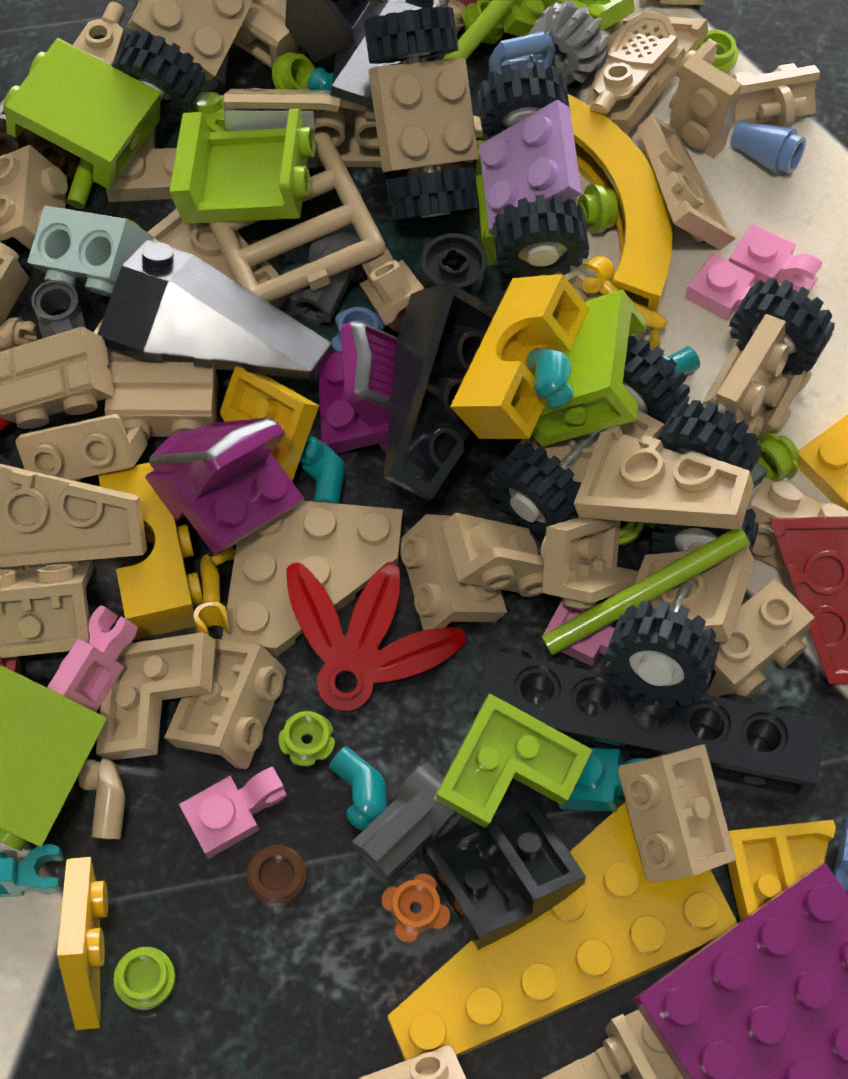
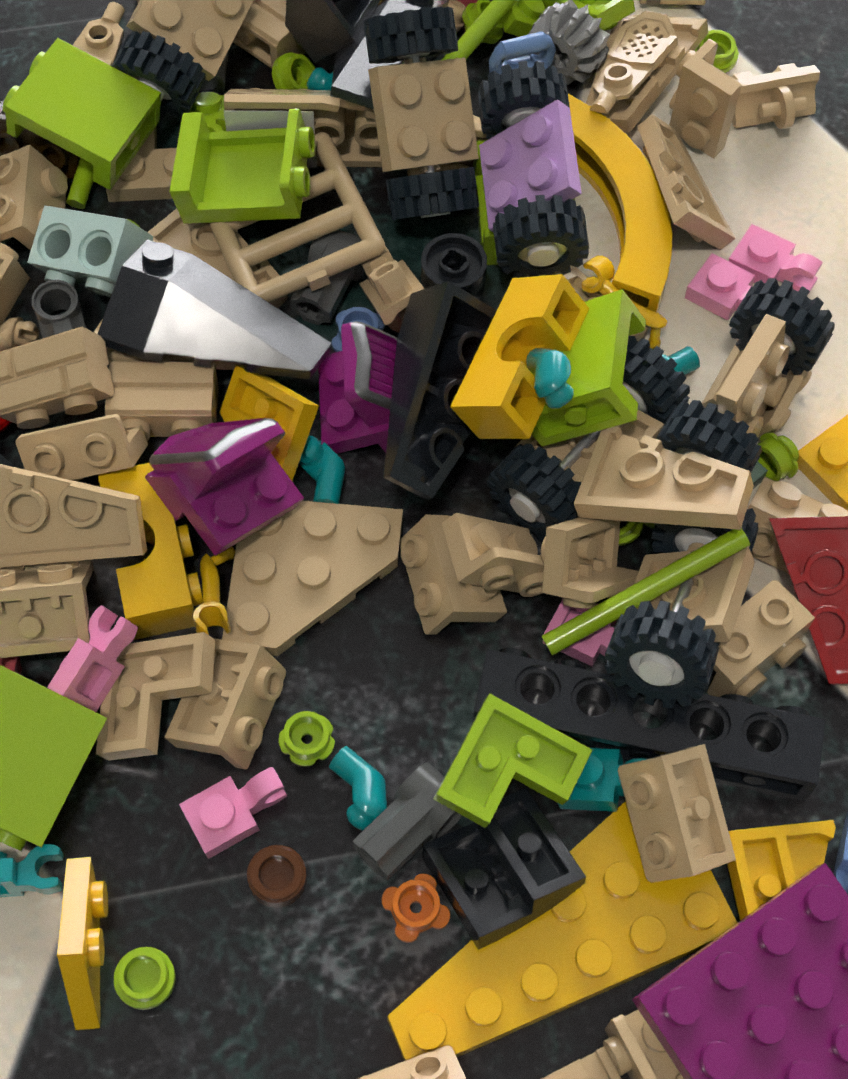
(109, 799): tan arm -> none
(368, 625): red plant -> none
(599, 207): lime plate -> none
(770, 145): medium blue cone -> none

